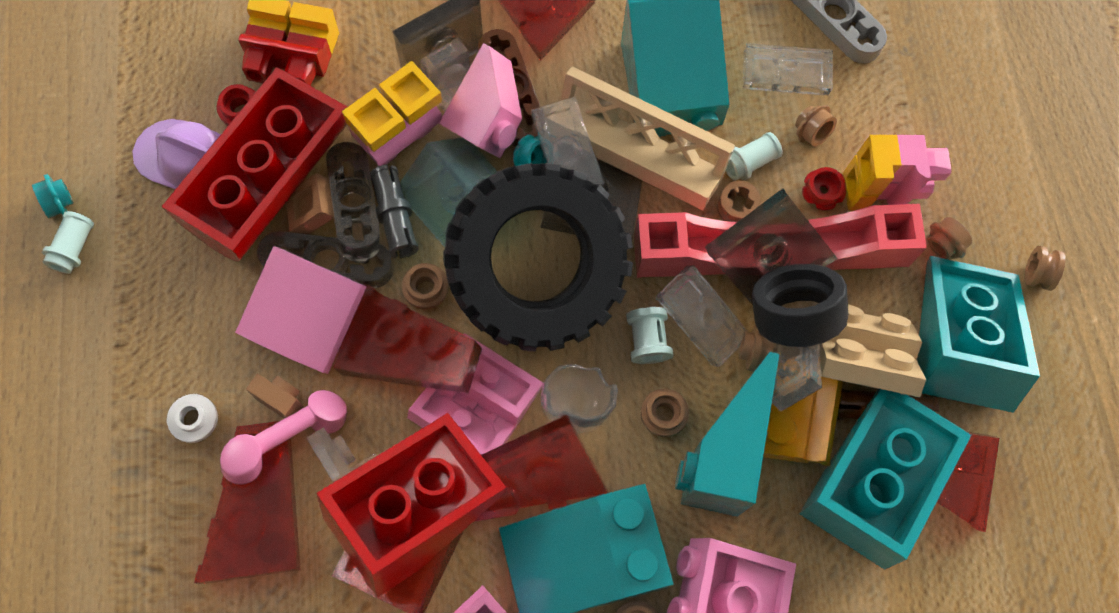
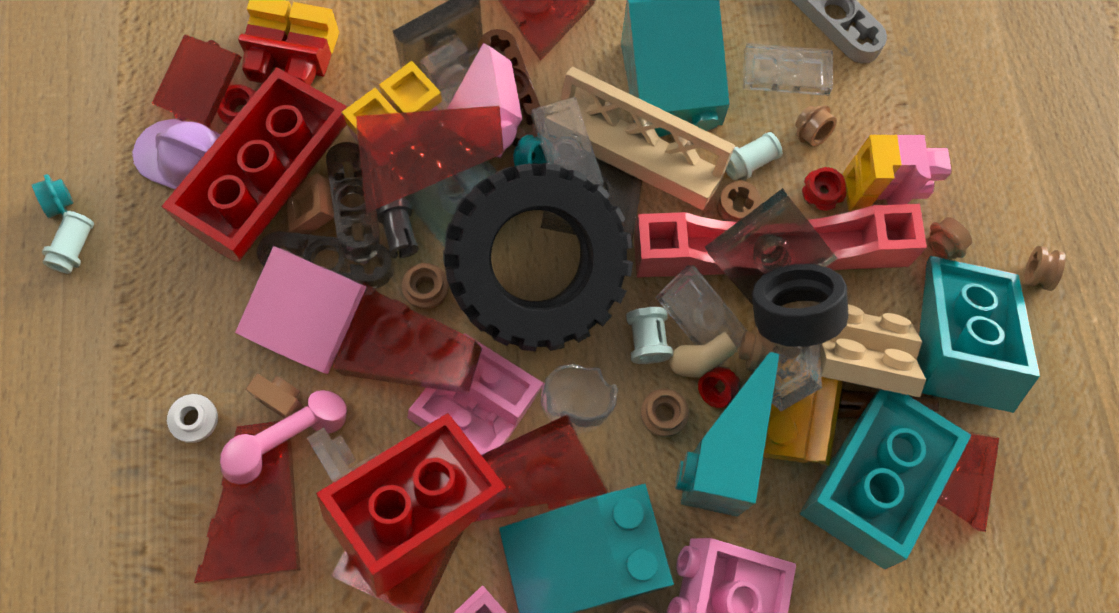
(197, 80): none -> clear red piece
(421, 148): none -> clear red wing
(700, 359): none -> tan arm
(711, 379): none -> red hinge

